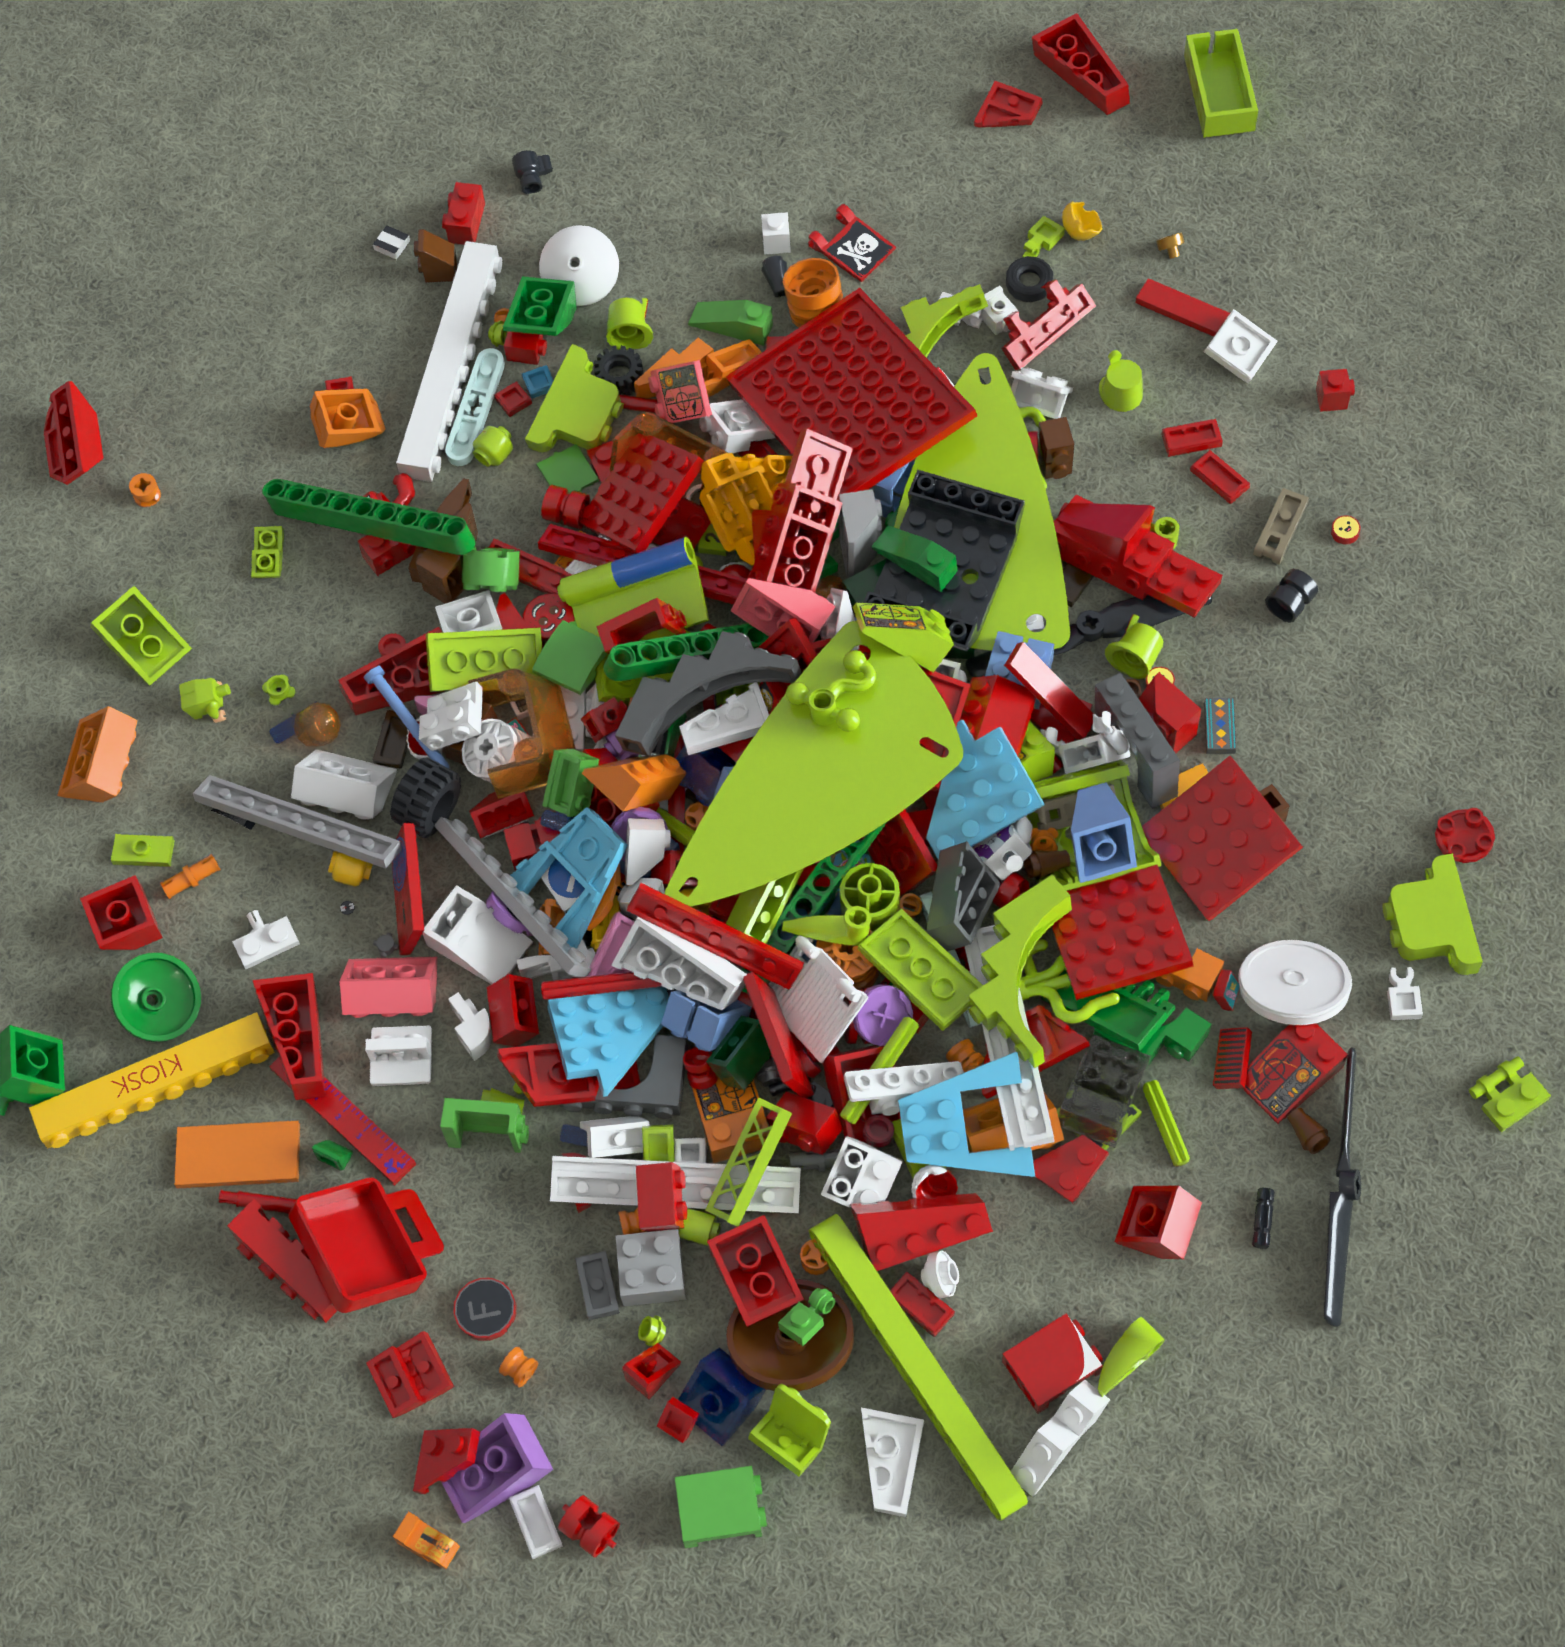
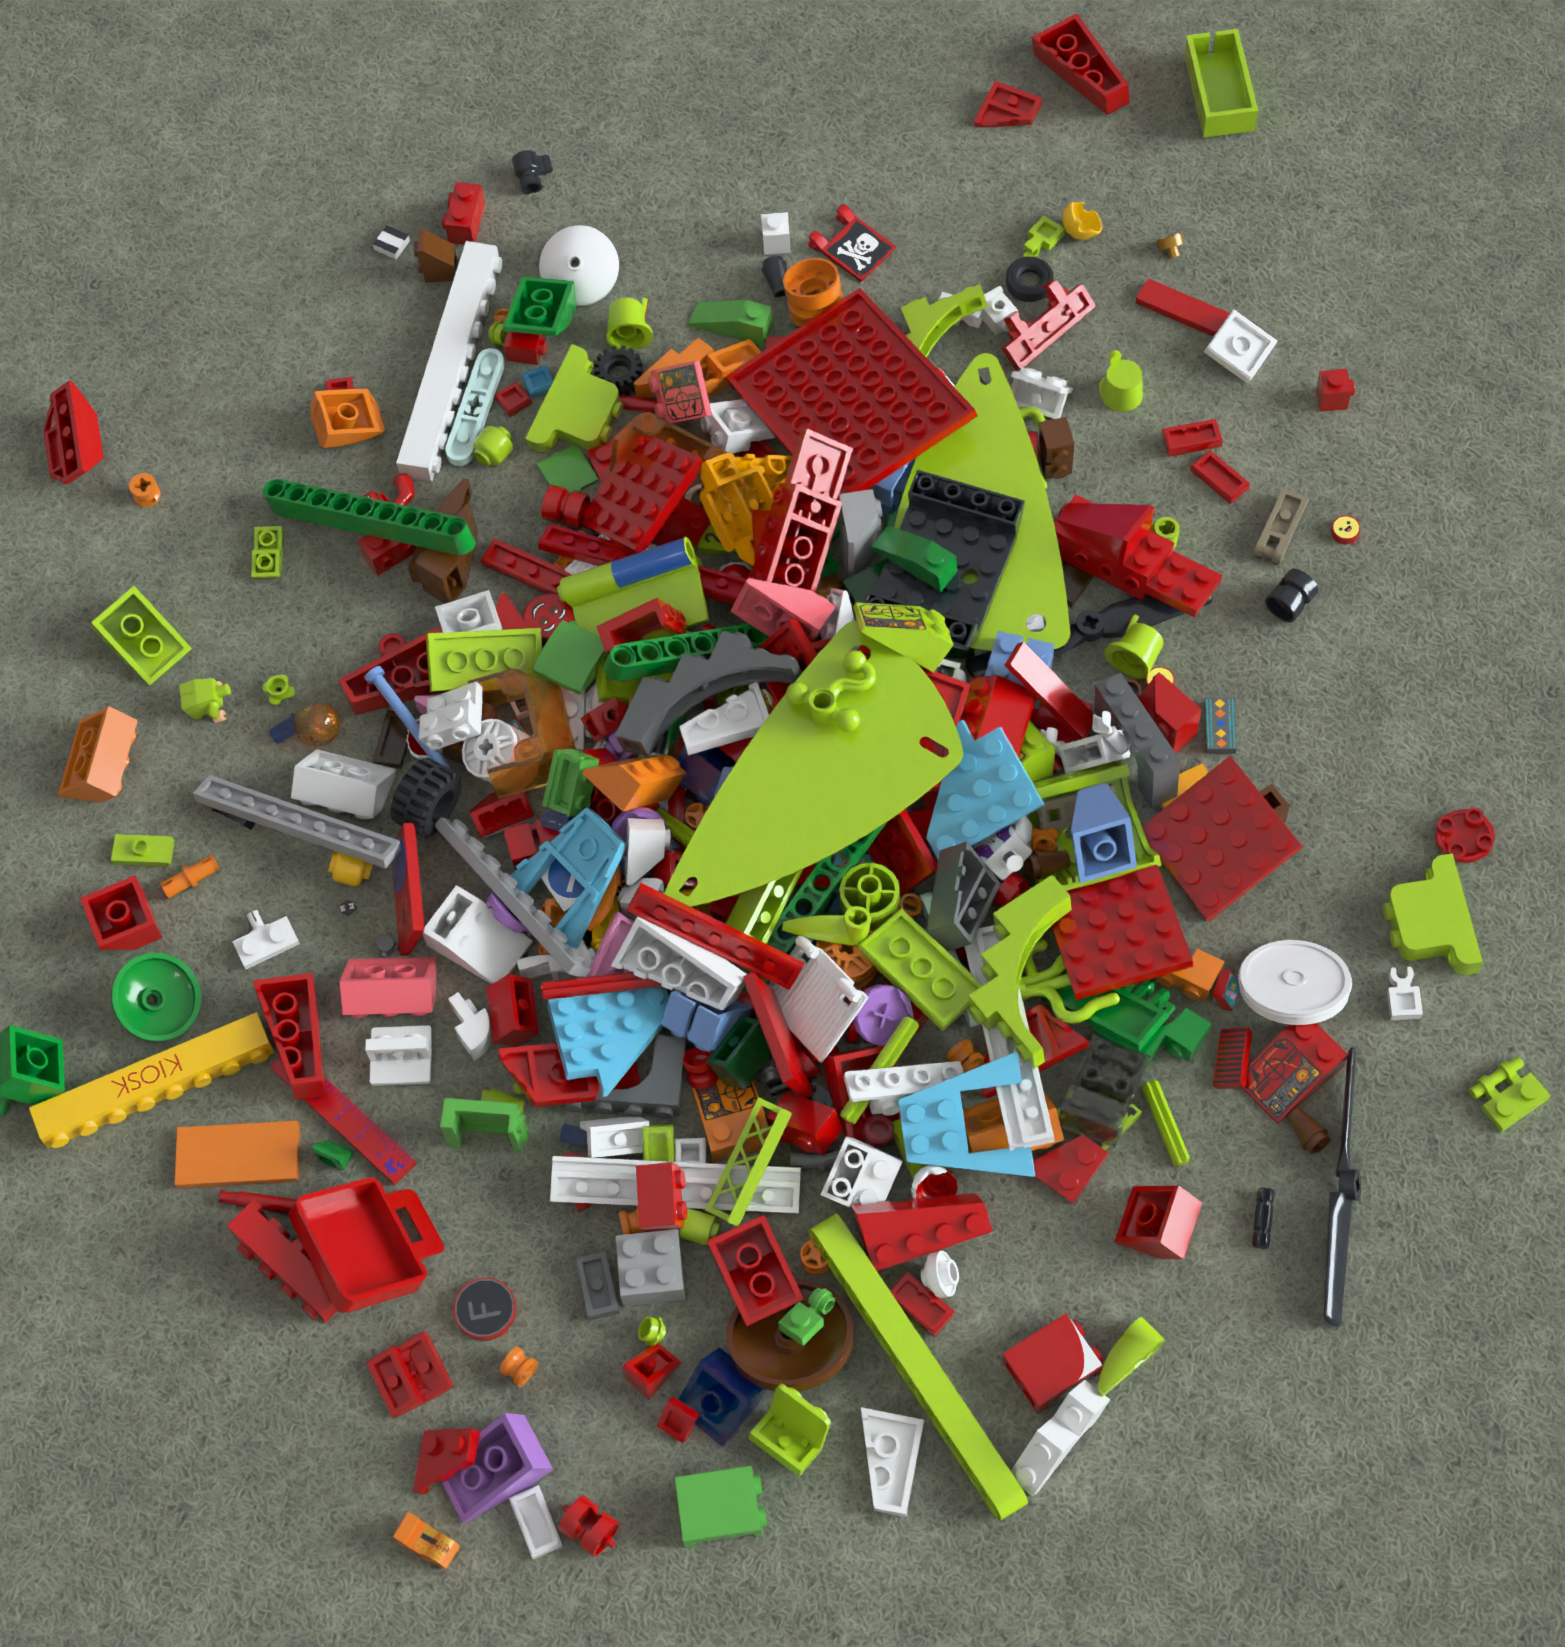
(491, 569): bright green brick -> none

